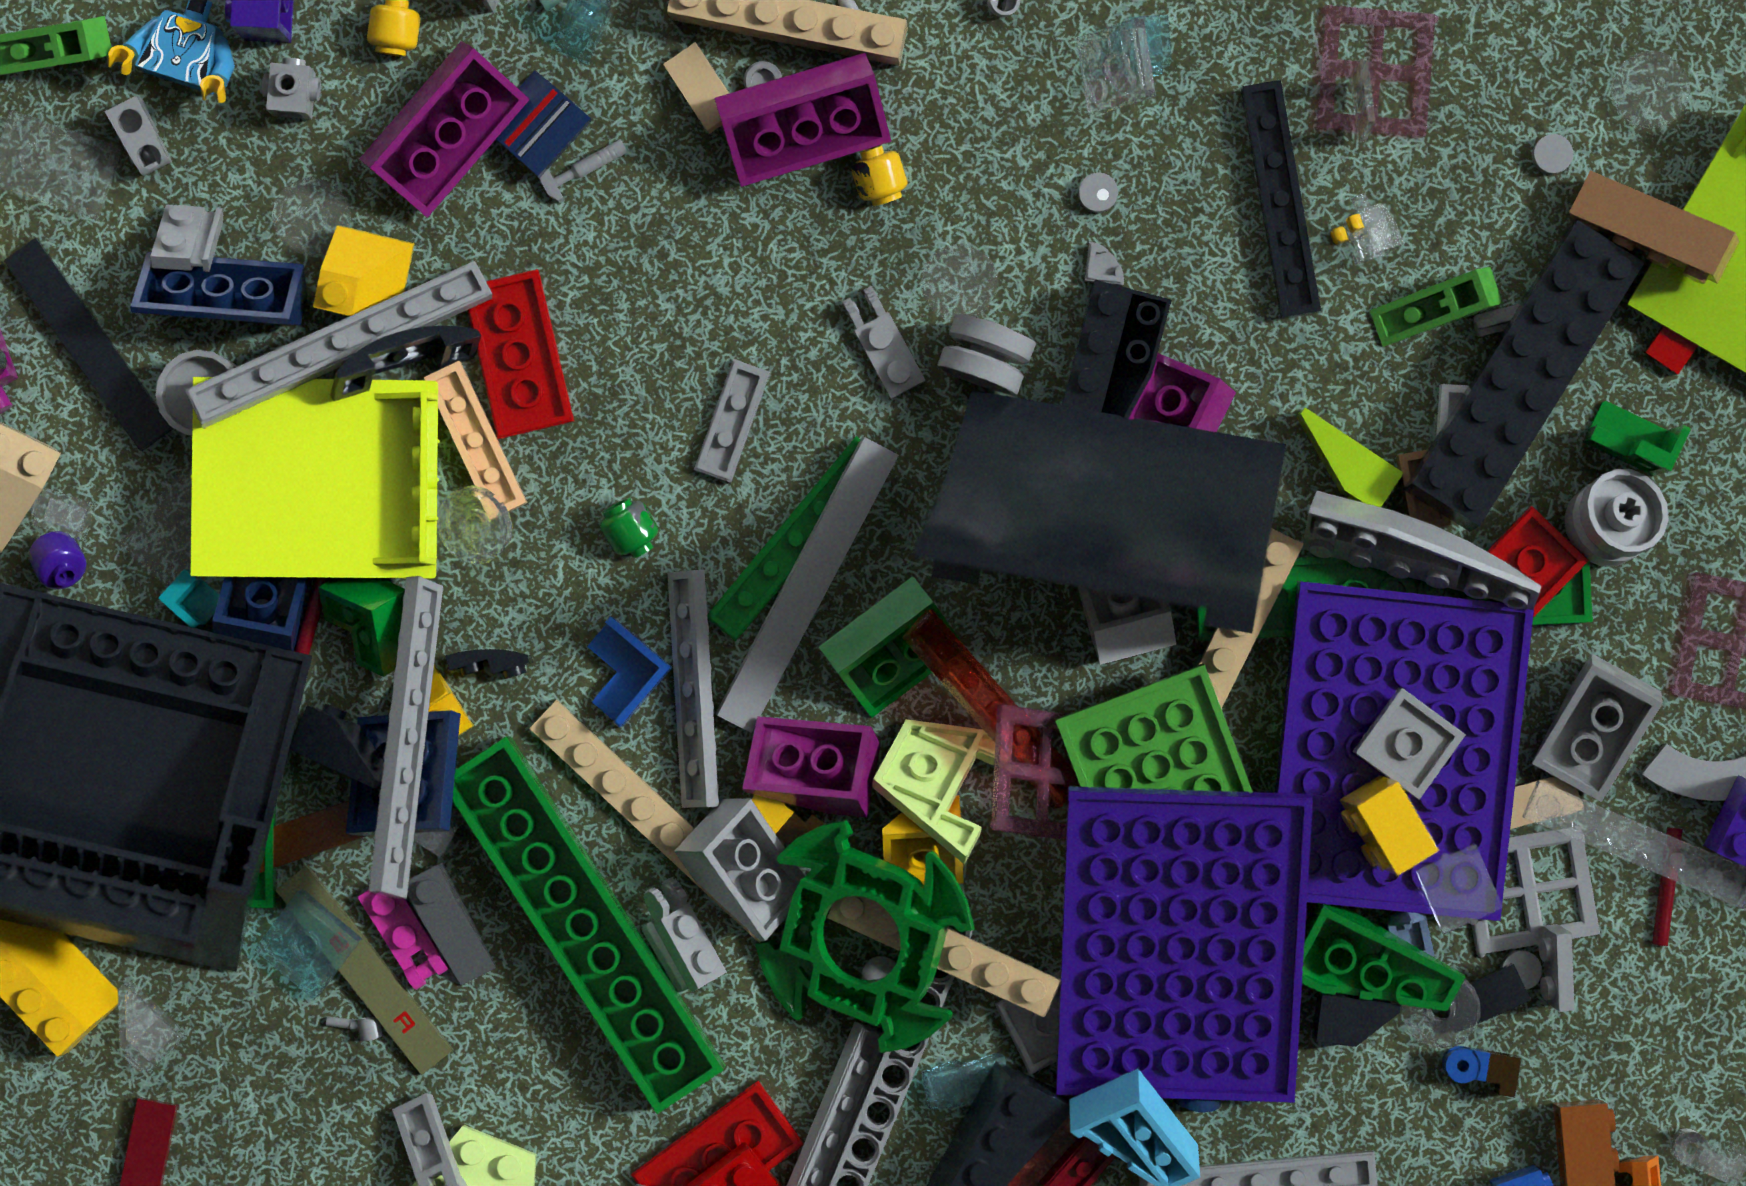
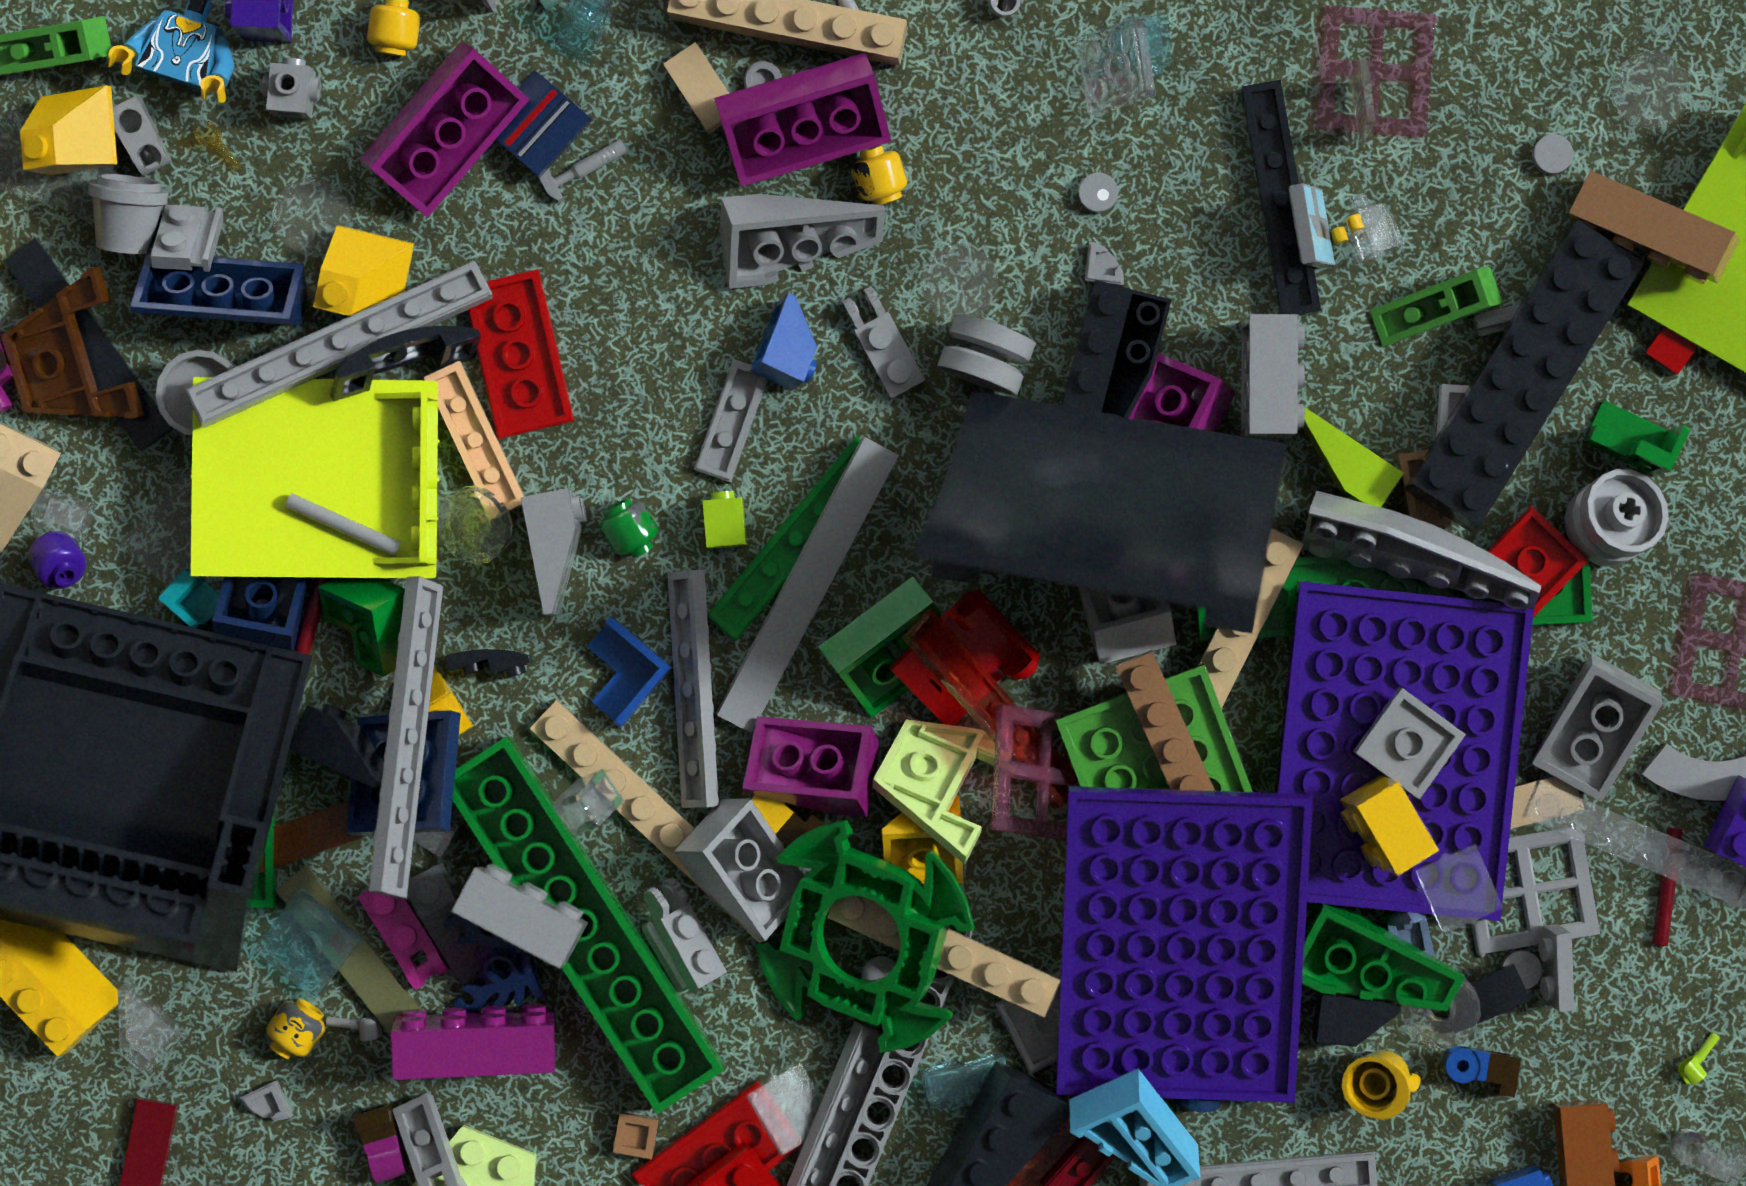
(52, 360): none -> reddish brown wing
(70, 132): none -> yellow slope
(126, 211): none -> light grey piece
(216, 143): none -> clear yellow hand
(268, 1102): none -> light grey tile
(295, 1028): none -> yellow head
(343, 524): none -> light grey bar
(382, 1142): none -> leg
(473, 1042): none -> magenta brick
(501, 968): none -> dark blue animal
(521, 914): none -> light grey brick
(553, 537): none -> light grey slope
(587, 802): none -> clear brick
(636, 1135): none -> medium nougat plate
(724, 520): none -> lime brick
(777, 232): none -> light grey wedge
(786, 346): none -> slope
(787, 1107): none -> clear piece
(987, 637): none -> red door
(1163, 724): none -> medium nougat plate
(1271, 376): none -> light grey brick
(1311, 226): none -> light grey tile
(1379, 1084): none -> yellow hat
(1690, 1068): none -> lime hand

